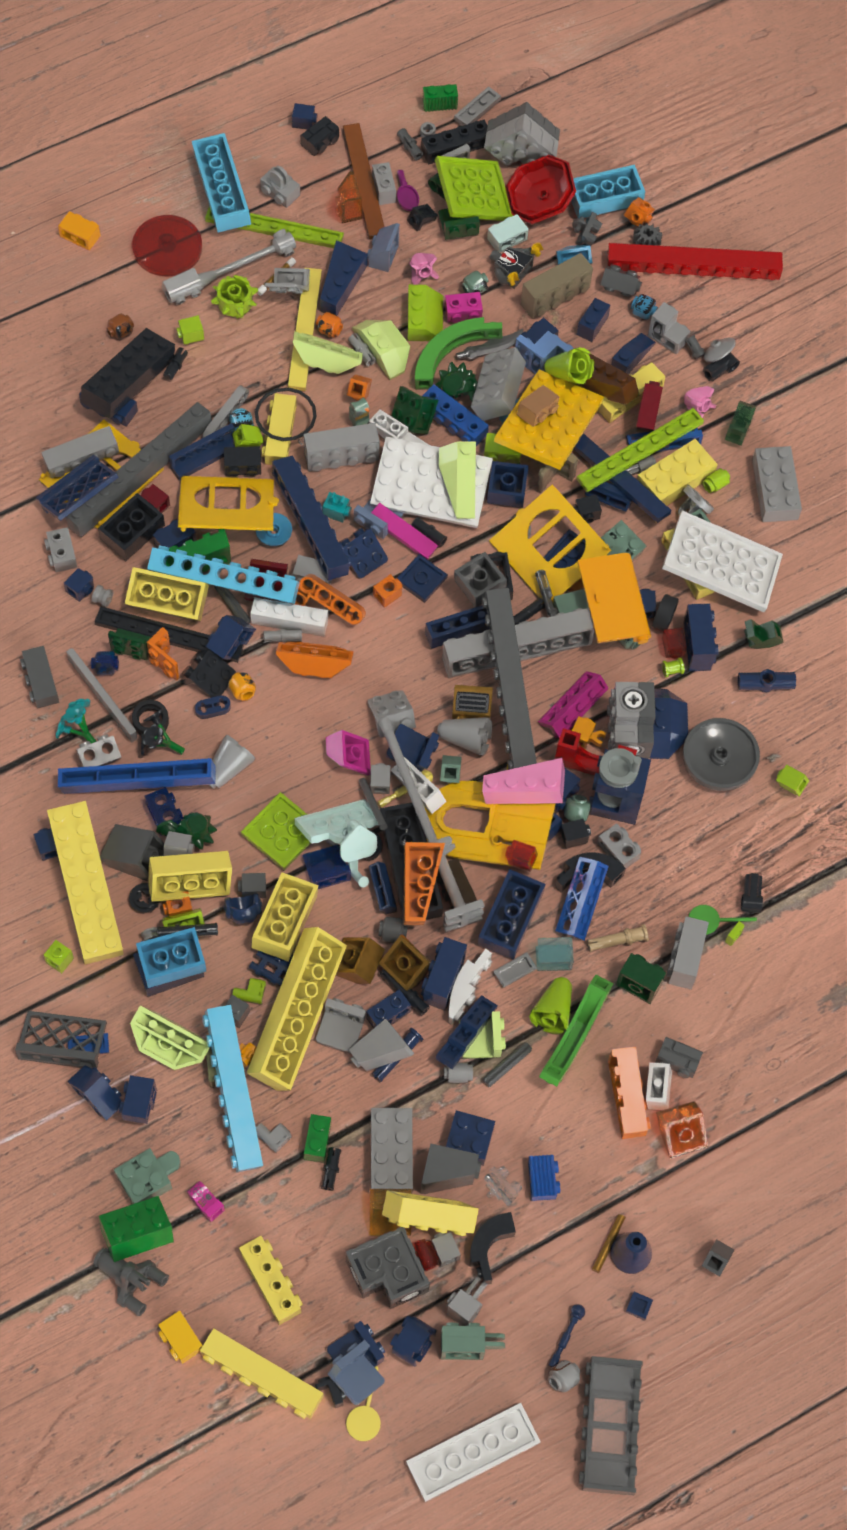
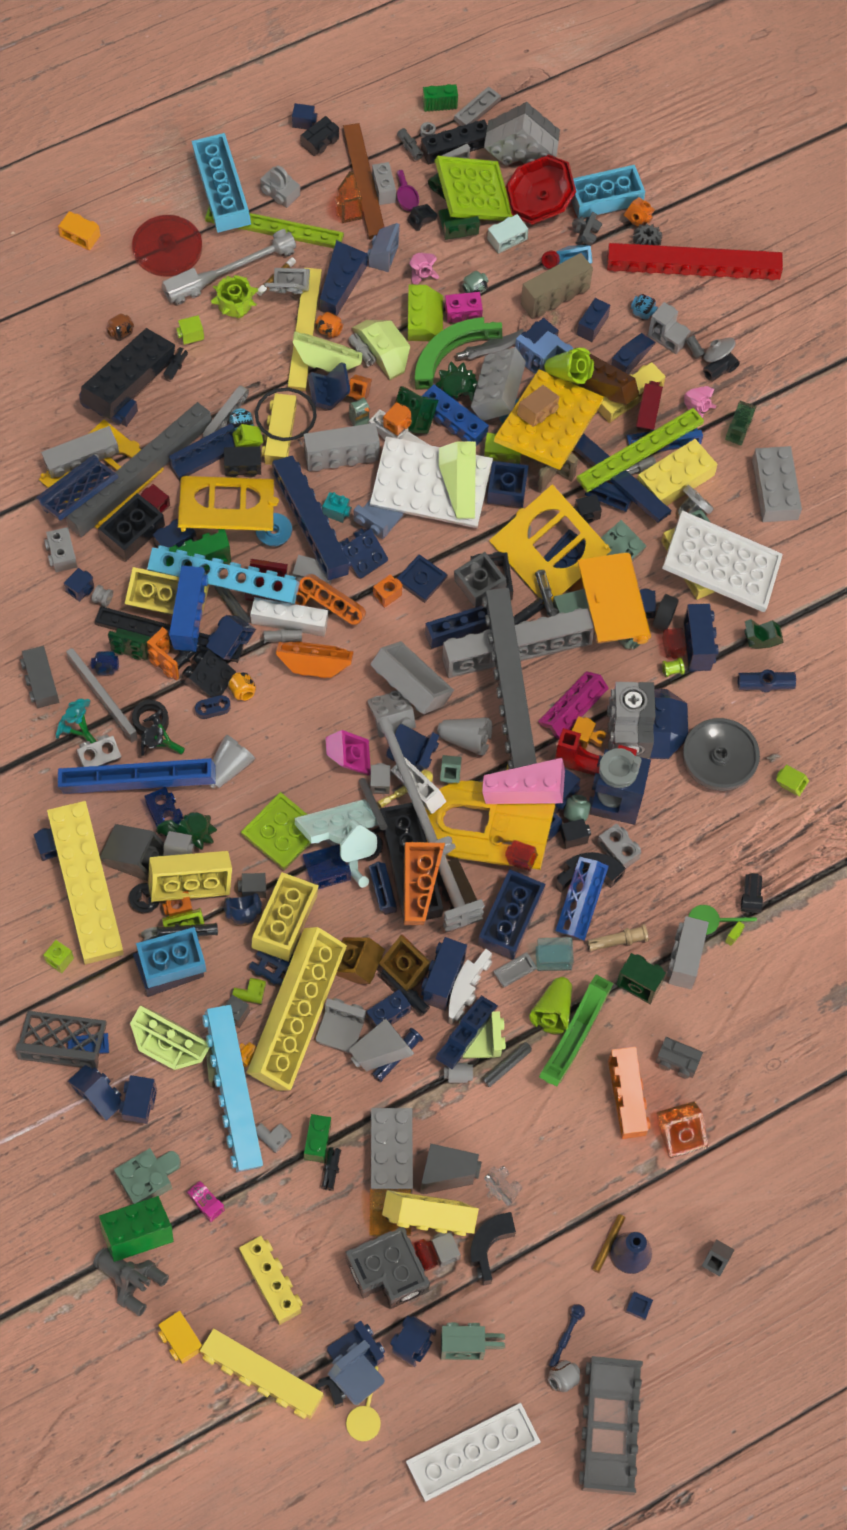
(185, 656): none -> black axle
(188, 608): none -> blue wedge
(329, 389): none -> dark blue bracket
(391, 929): dark grey head -> none
(397, 419): none -> orange brick
(405, 532): dark pink tile -> none
(411, 677): none -> light grey piece
(429, 531): black pin -> none
(464, 1306): light grey brick -> none
(471, 702): slope -> none
(471, 1134): dark blue brick -> none
(514, 263): torso -> none
(542, 1177): blue brick -> none
(550, 259): none -> red tile
(620, 280): dark grey brick -> none
(658, 1086): white brick -> none
(716, 480): lime brick -> none

